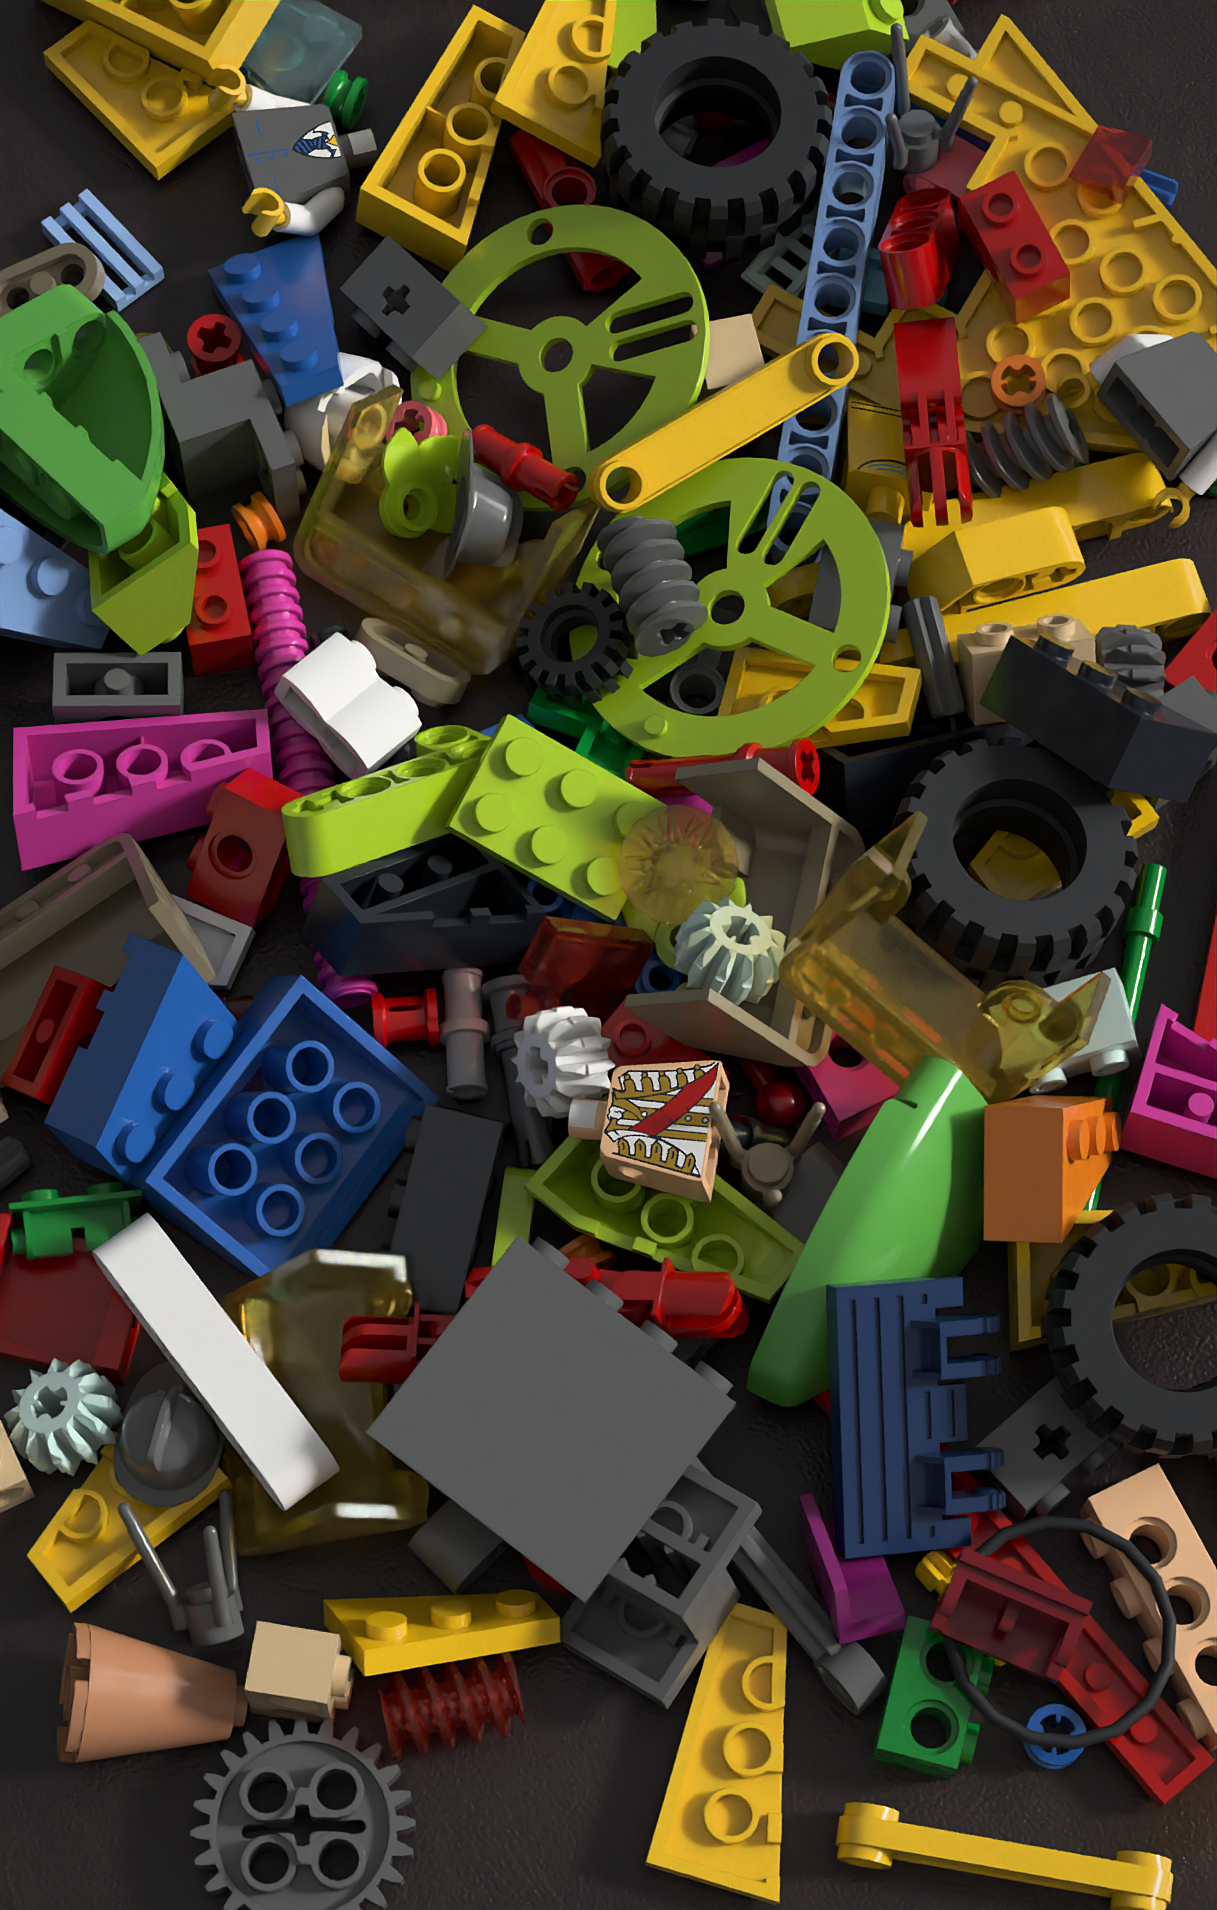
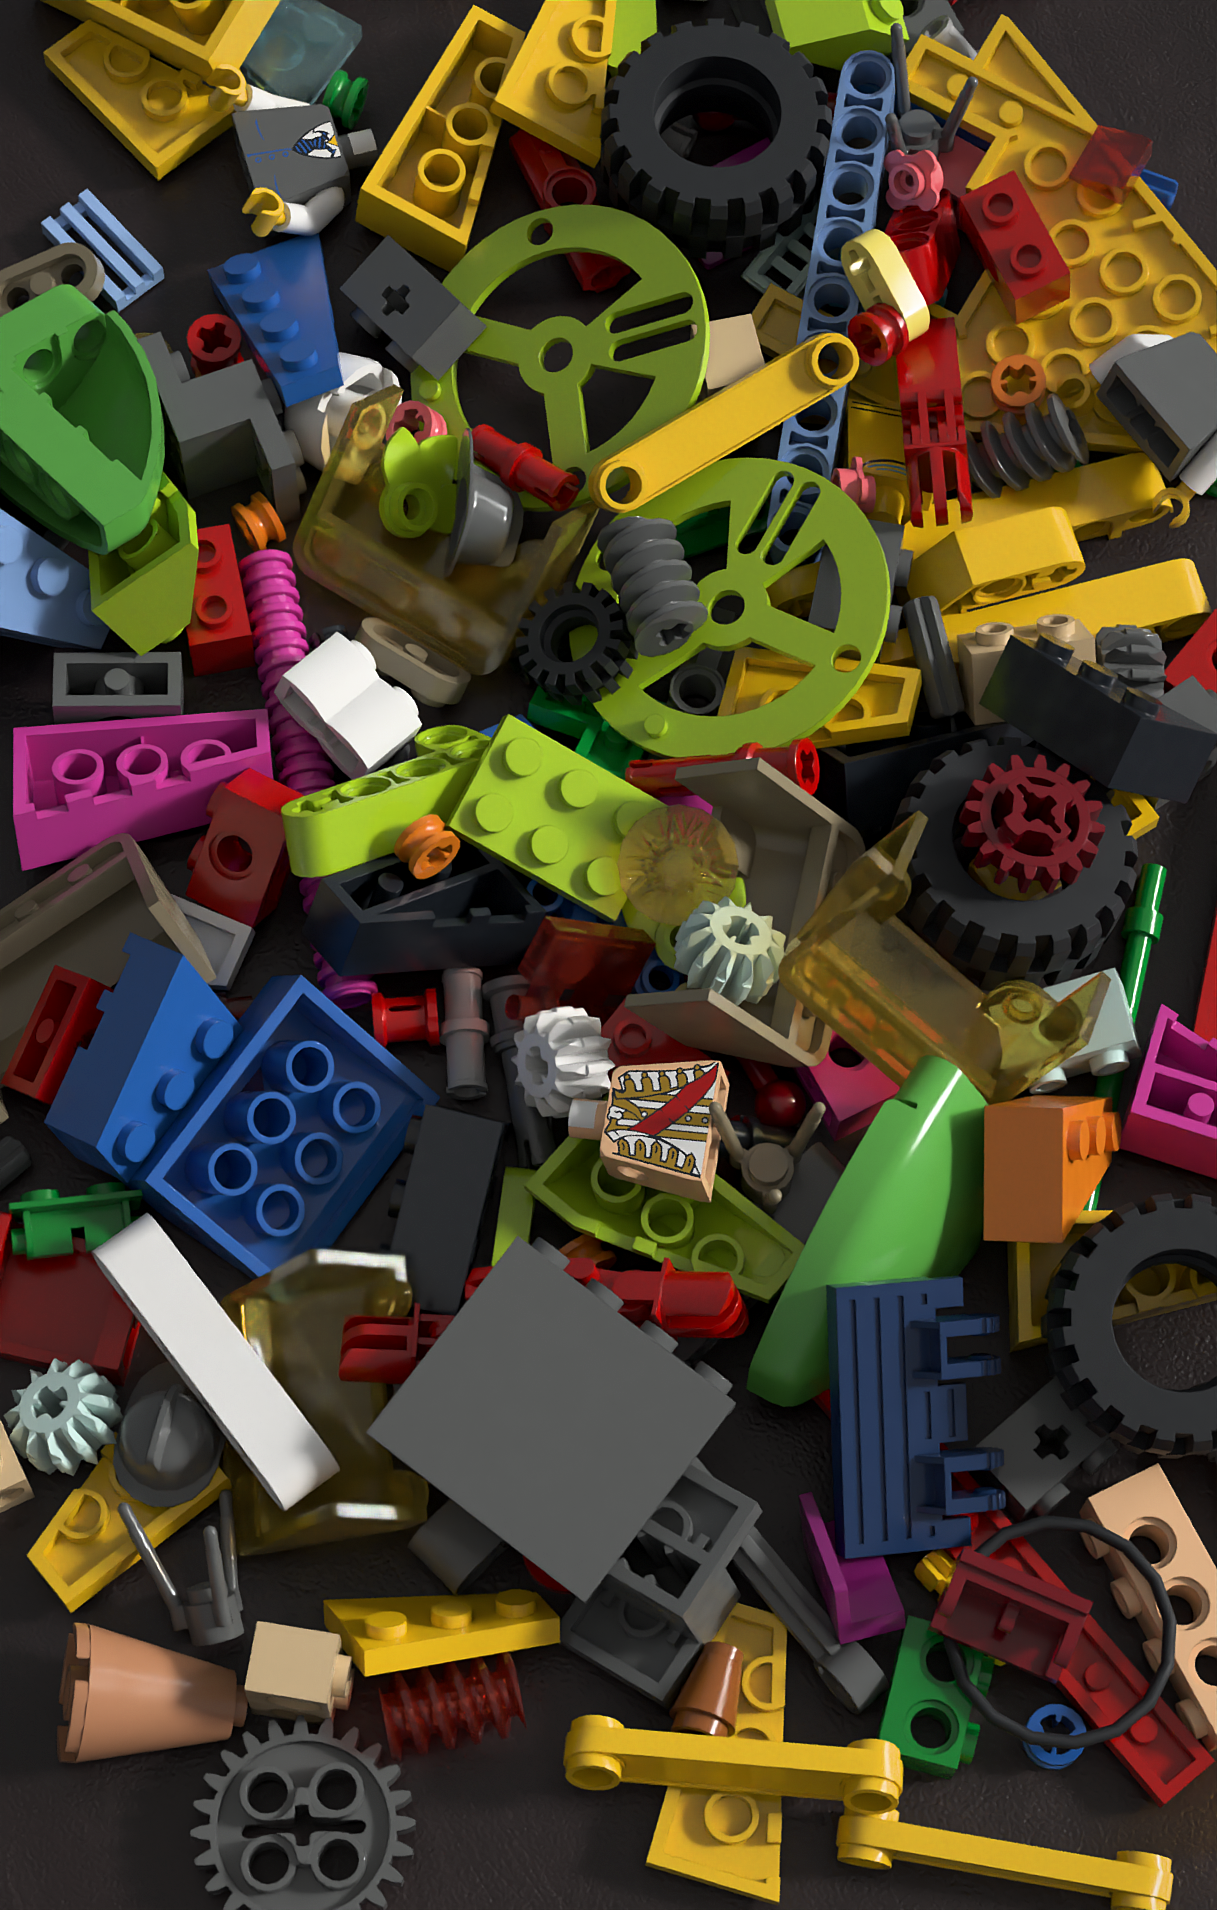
(426, 846): none -> orange bush
(710, 1693): none -> dark orange cone
(856, 485): none -> coral plate
(862, 1775): none -> yellow piece
(878, 334): none -> red bush
(882, 277): none -> light yellow beam
(926, 176): none -> coral plate
(1032, 828): none -> dark red gear

